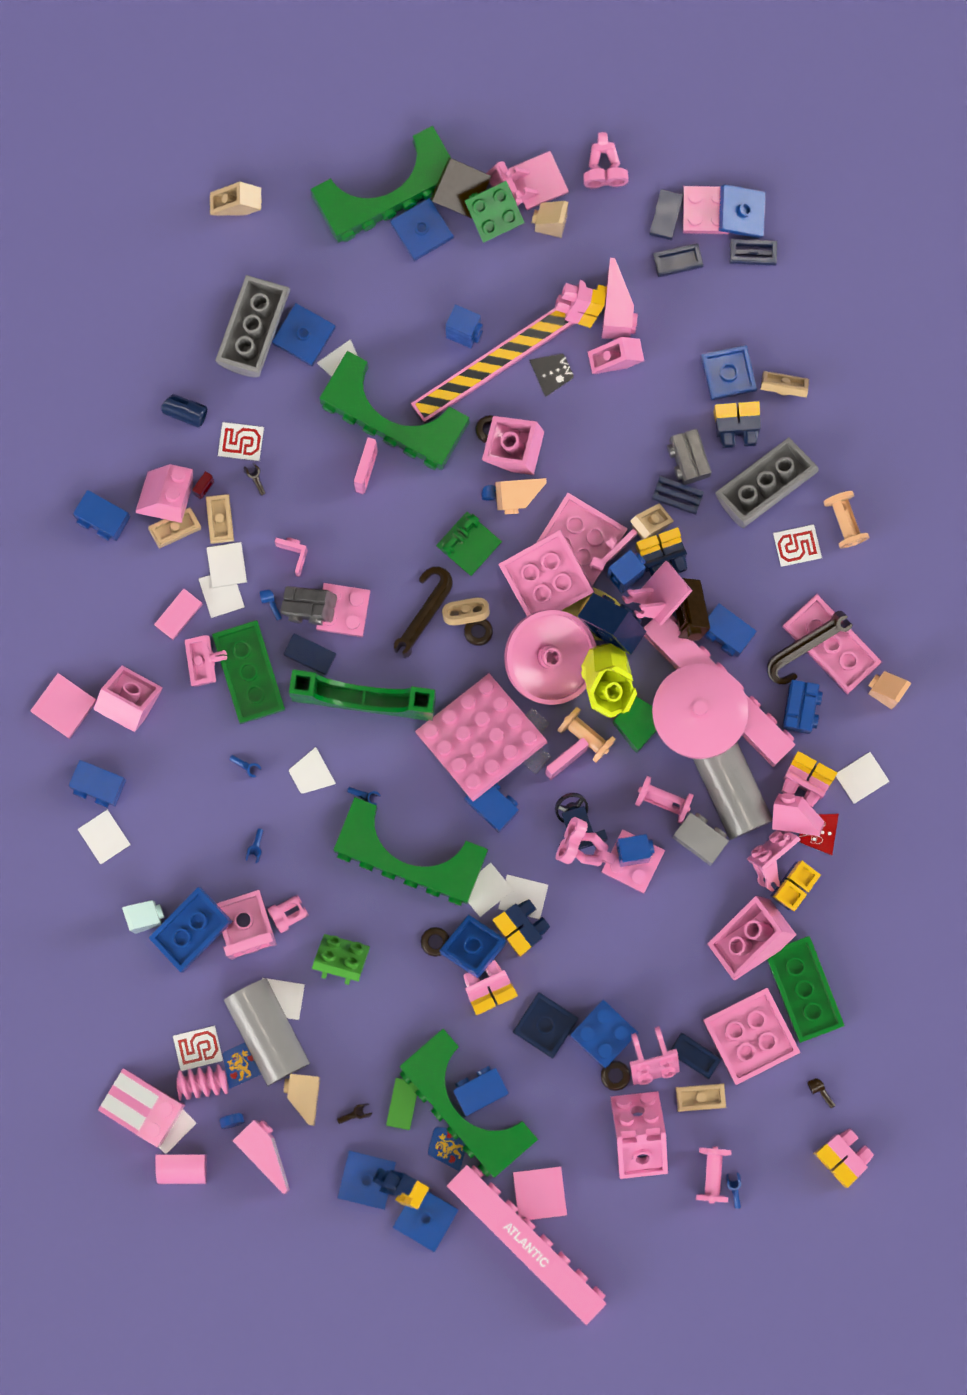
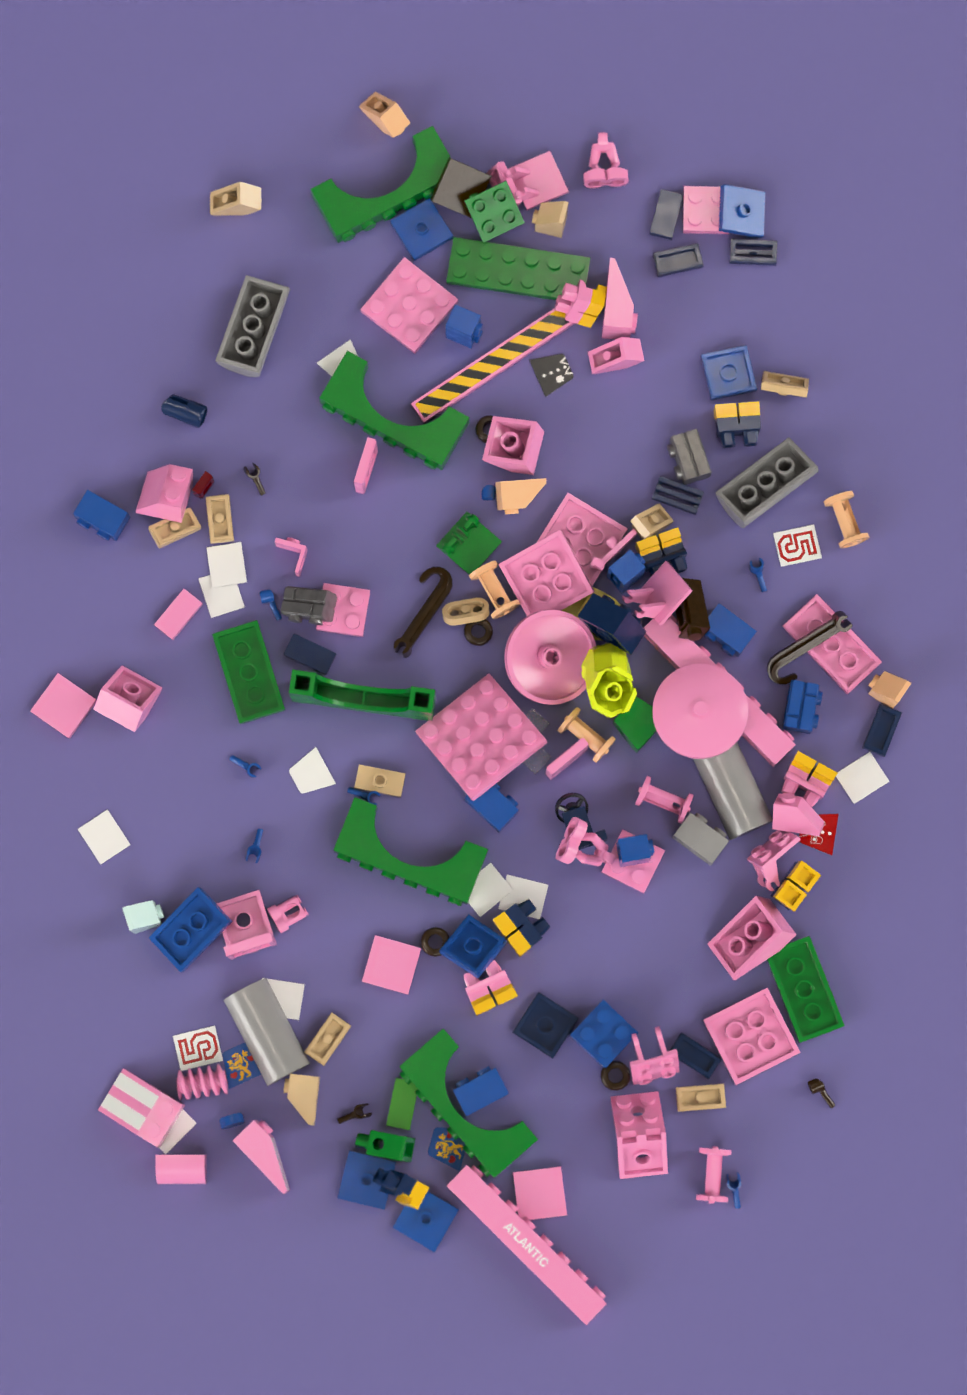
(96, 783): blue brick -> none
(202, 660): bright pink plate -> none
(240, 441): white sticker -> none
(303, 334): blue plate -> none
(327, 1039): none -> tan plate
(341, 958): bright green plate -> none
(380, 780): none -> tan plate
(385, 114): none -> light nougat slope
(391, 964): none -> bright pink tile
(395, 1146): none -> green torso
(409, 305): none -> bright pink plate
(494, 589): none -> light nougat hose
(514, 268): none -> green plate
(758, 571): none -> blue hand
(850, 1167): hips -> none
(882, 730): none -> dark blue tile

